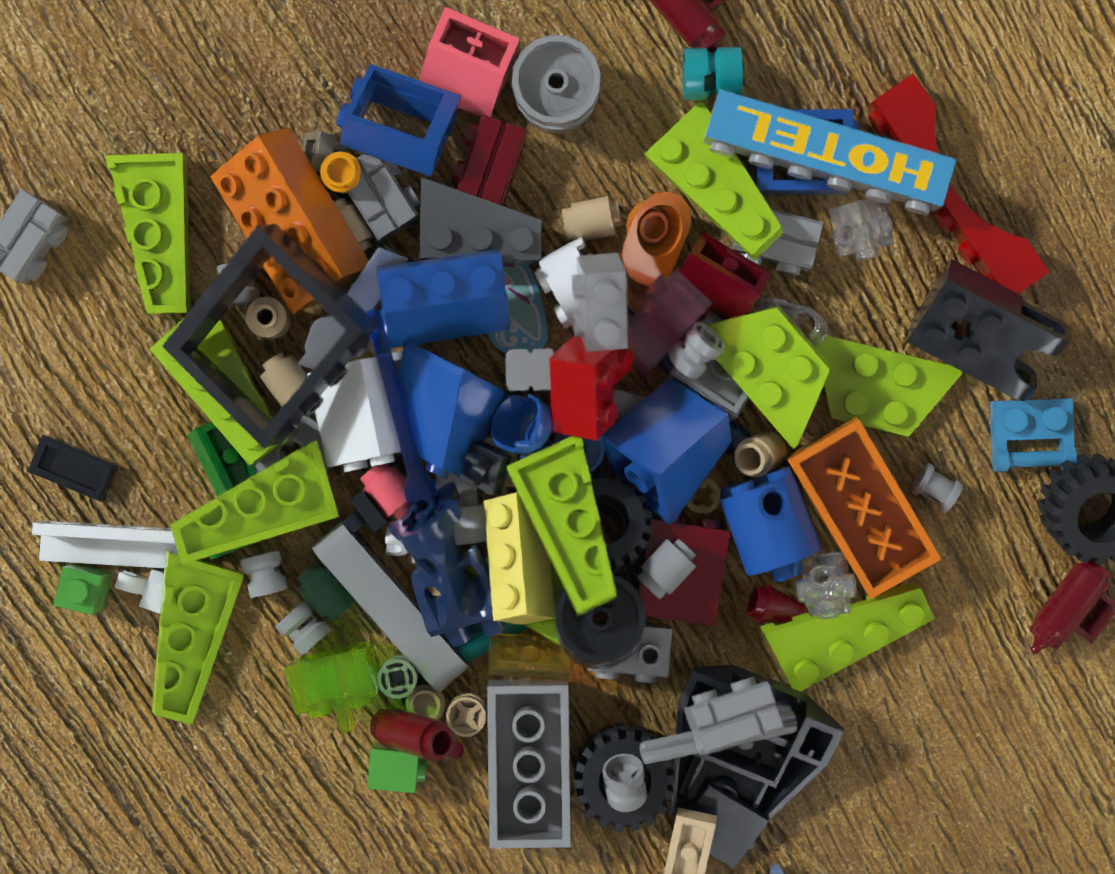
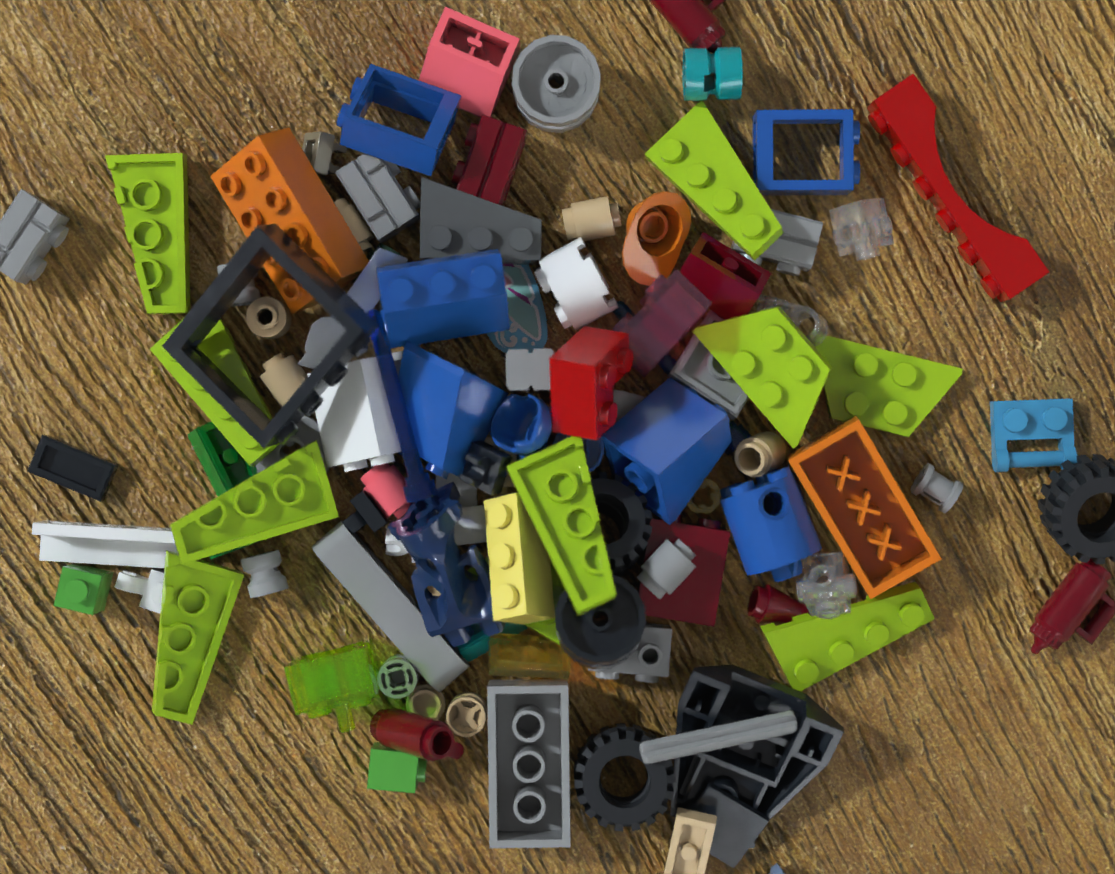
(309, 635): light grey wheel -> none
(324, 592): clear green brick -> none
(340, 172): light orange plate -> none
(601, 302): light grey brick -> none
(625, 782): light grey wheel -> none
(696, 350): light grey wheel -> none
(732, 717): light grey brick -> none
(828, 152): dark azure brick -> none
(985, 330): black brick -> none

